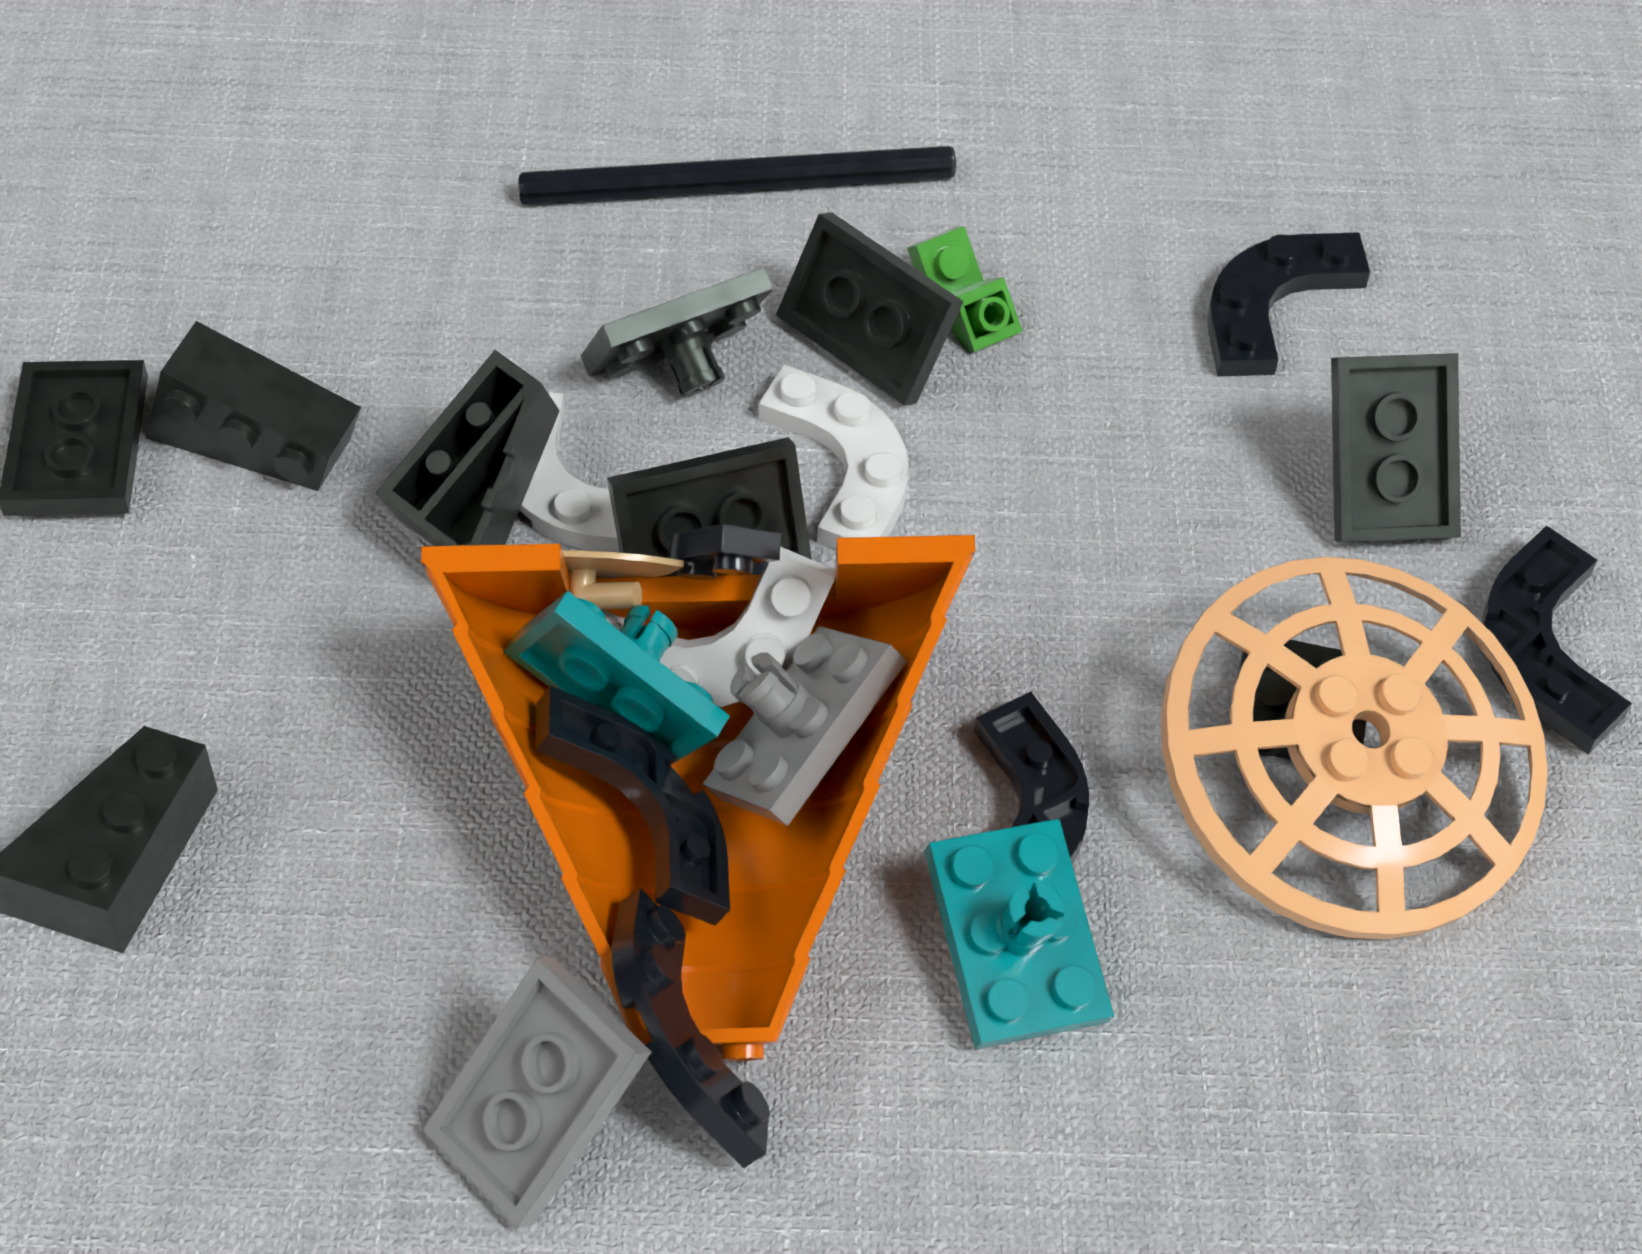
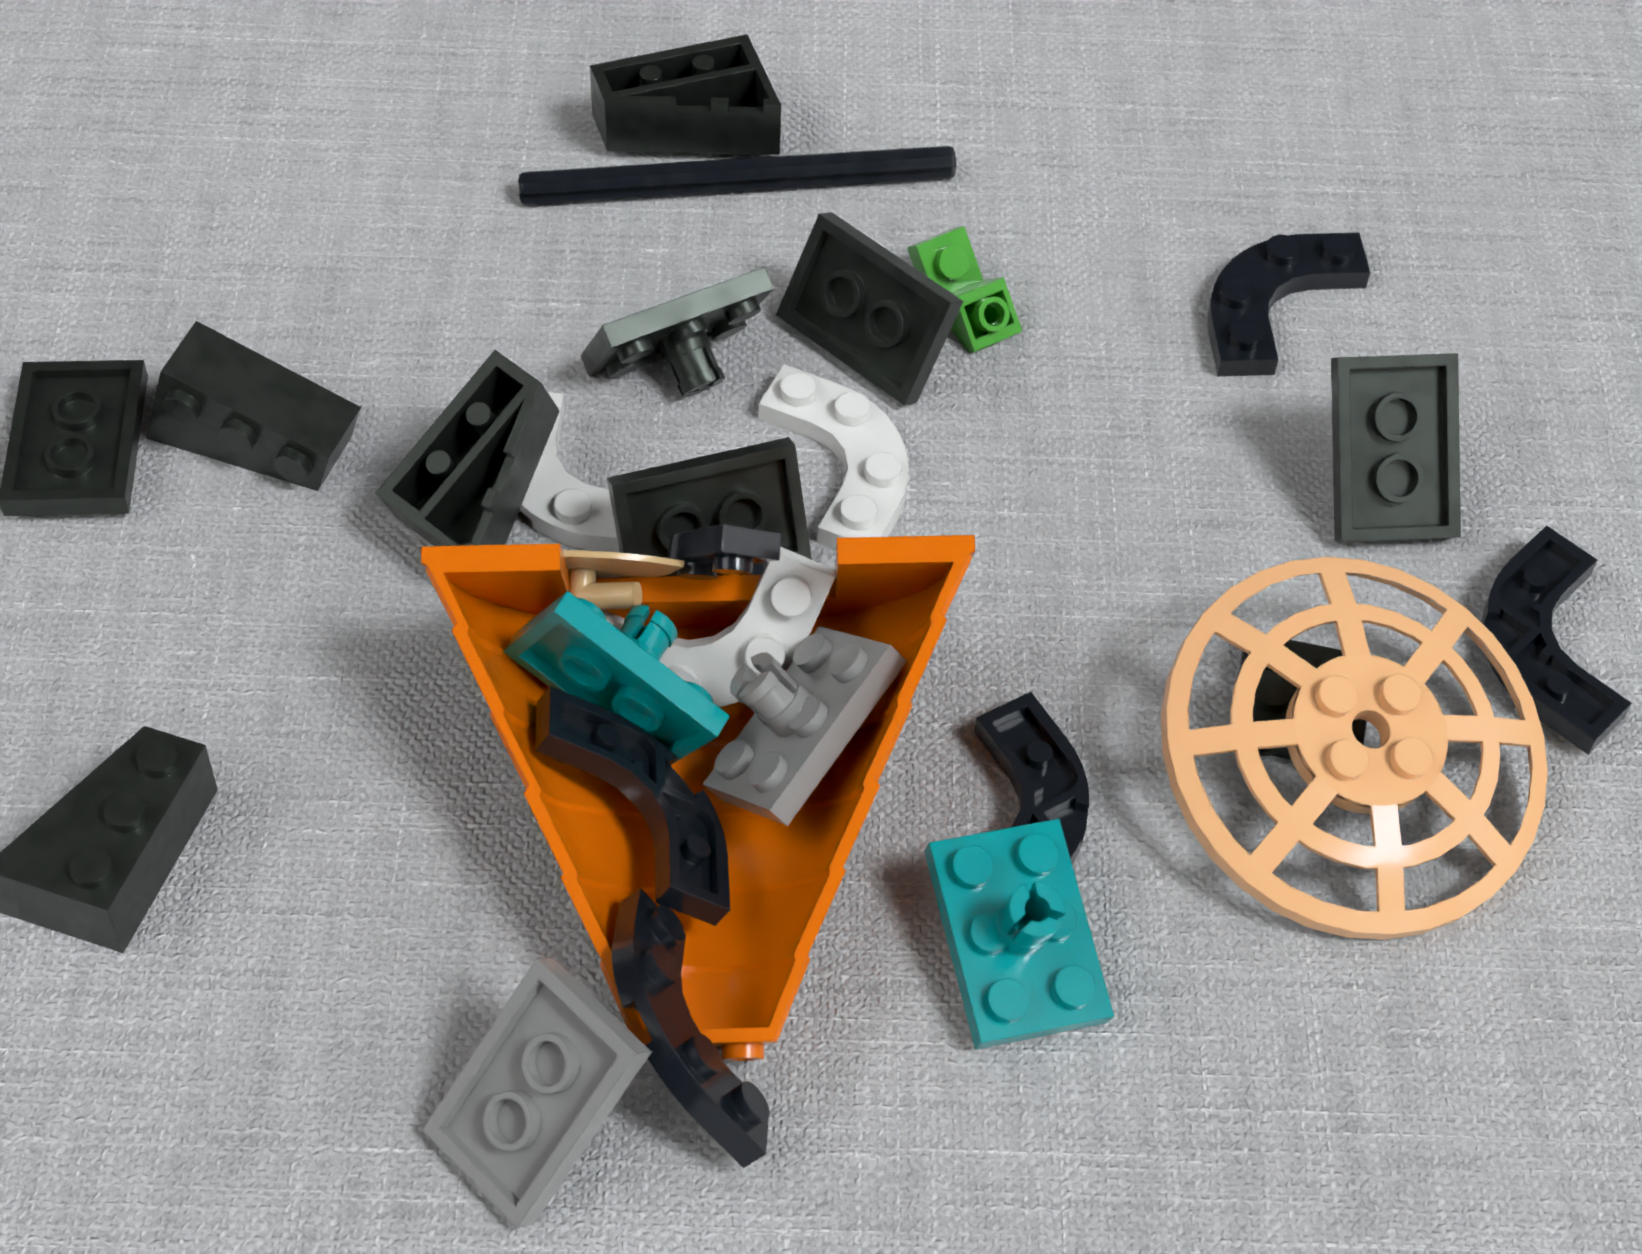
(688, 101): none -> pearl dark grey wedge

